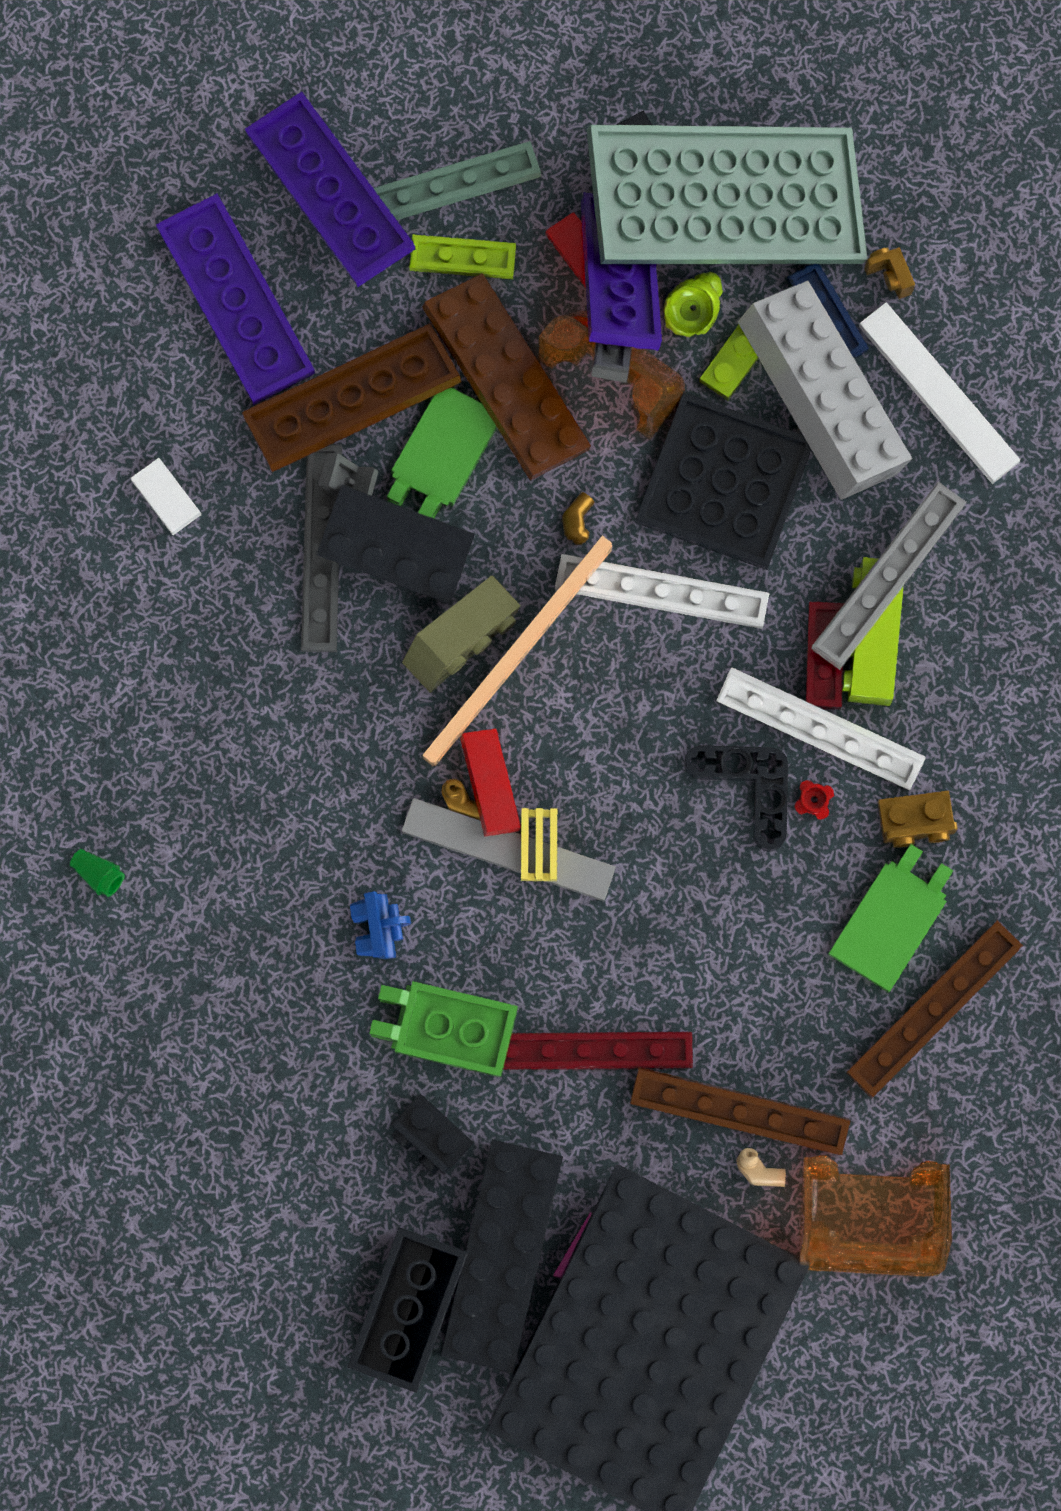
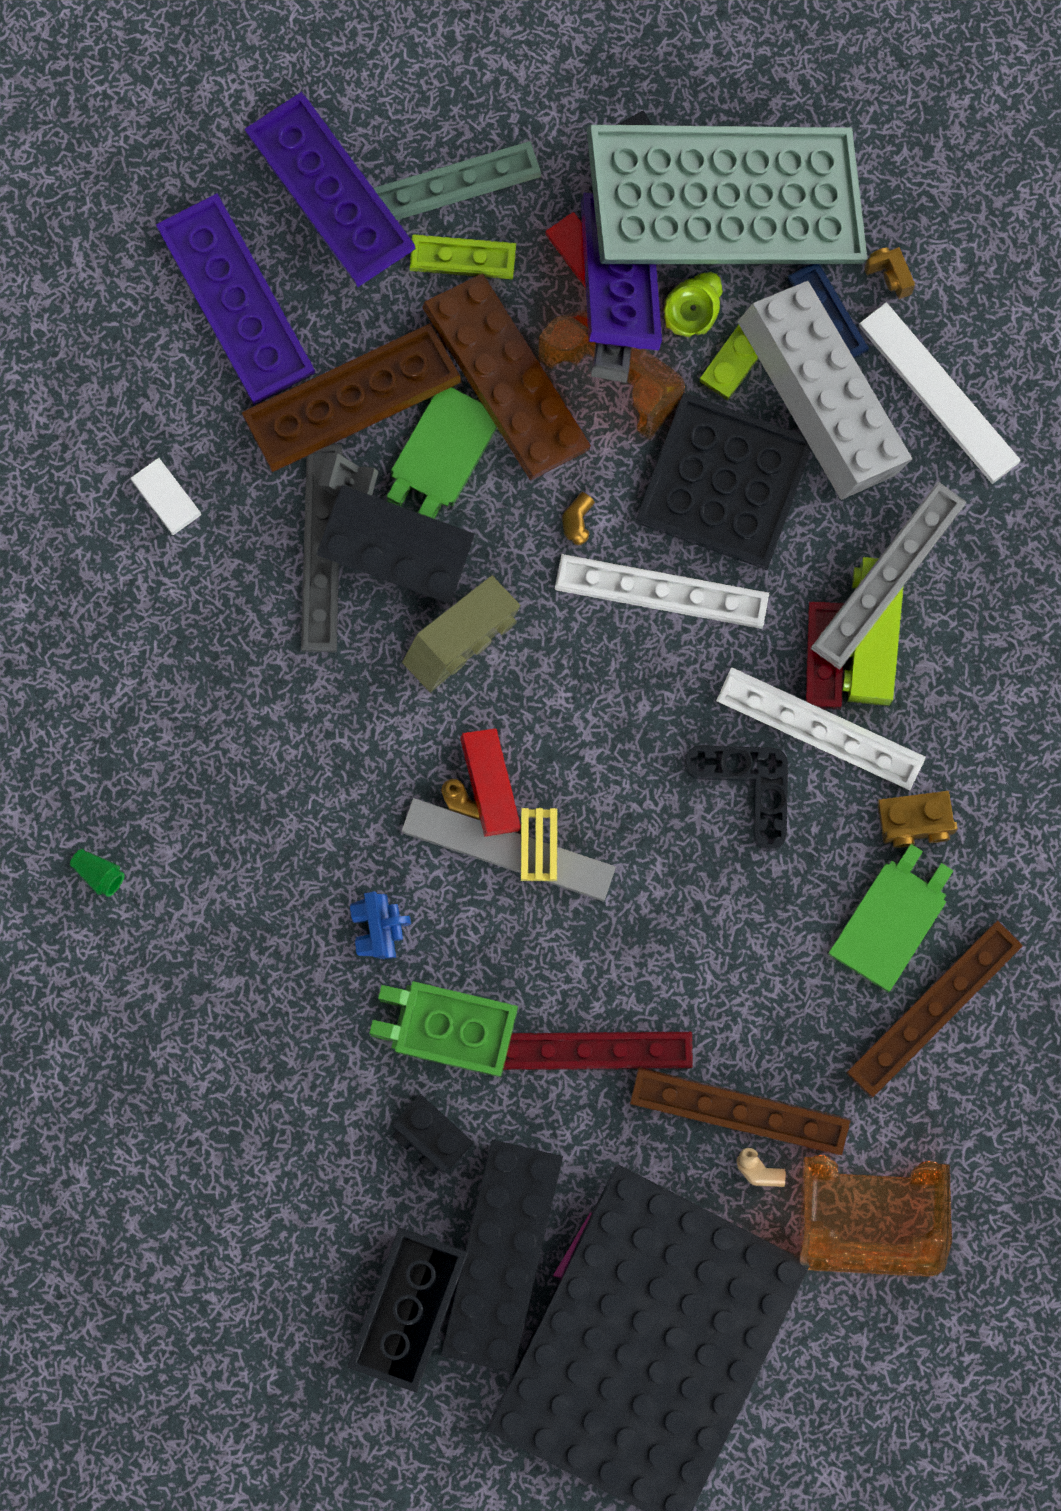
(518, 651): light nougat tile -> none
(810, 790): red plate -> none

